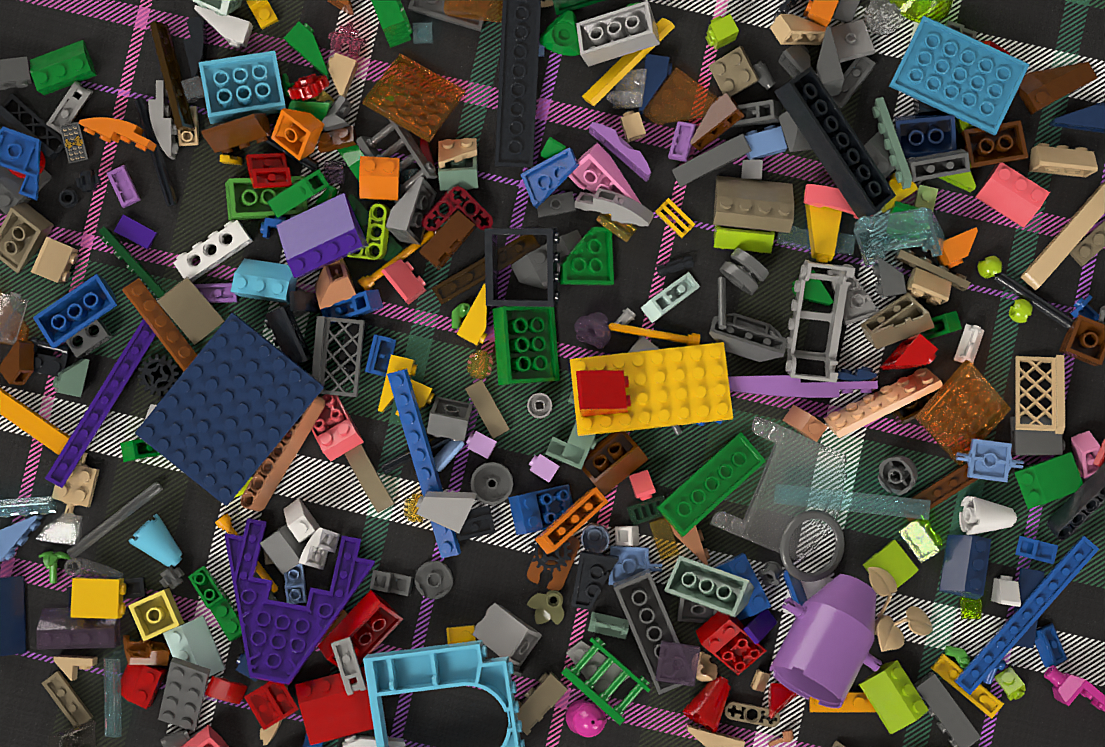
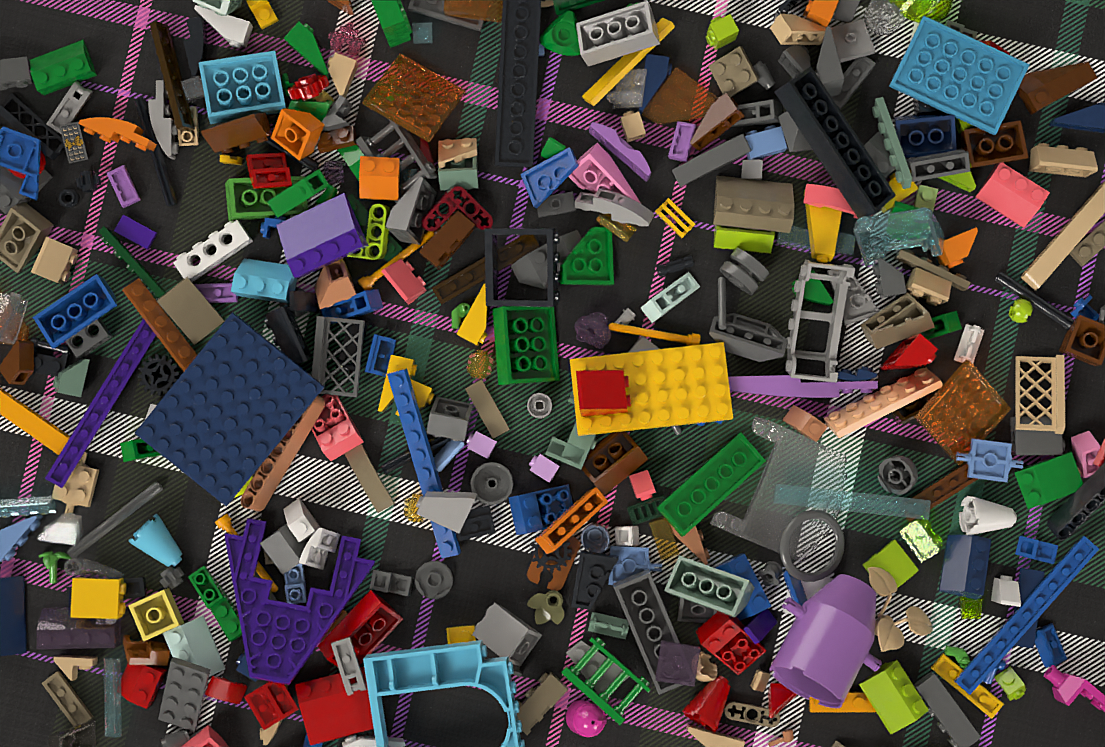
(989, 267): lime piece -> none

